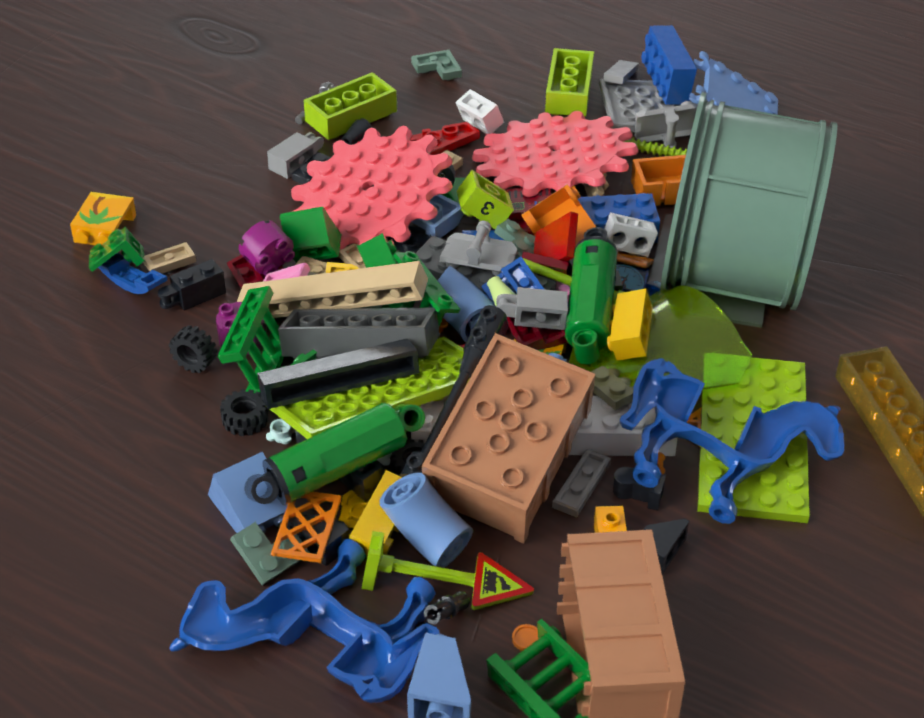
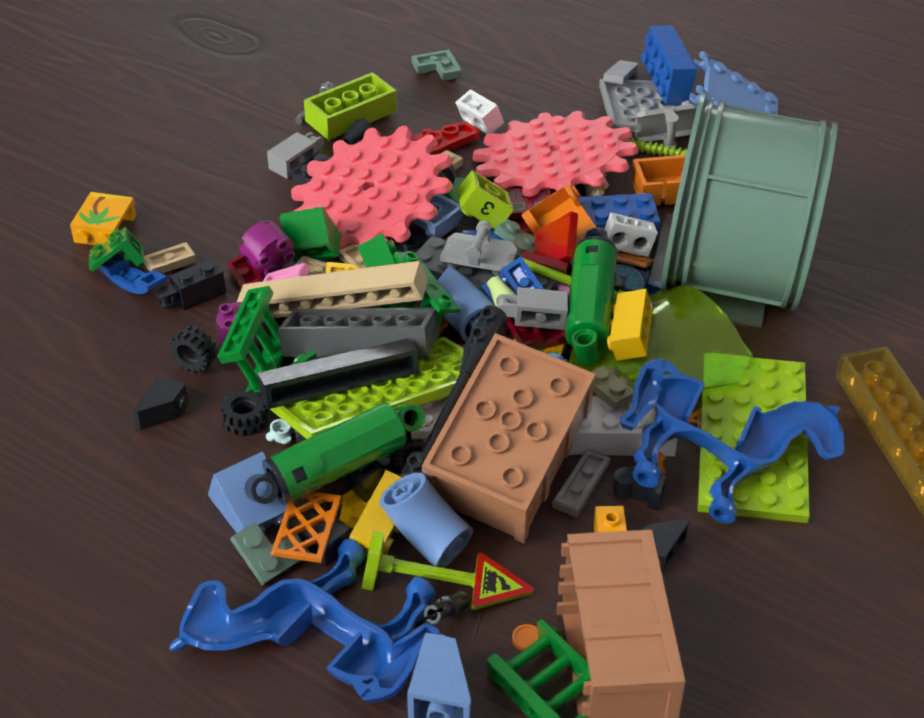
(160, 403): none -> black slope
(569, 81): lime brick -> none

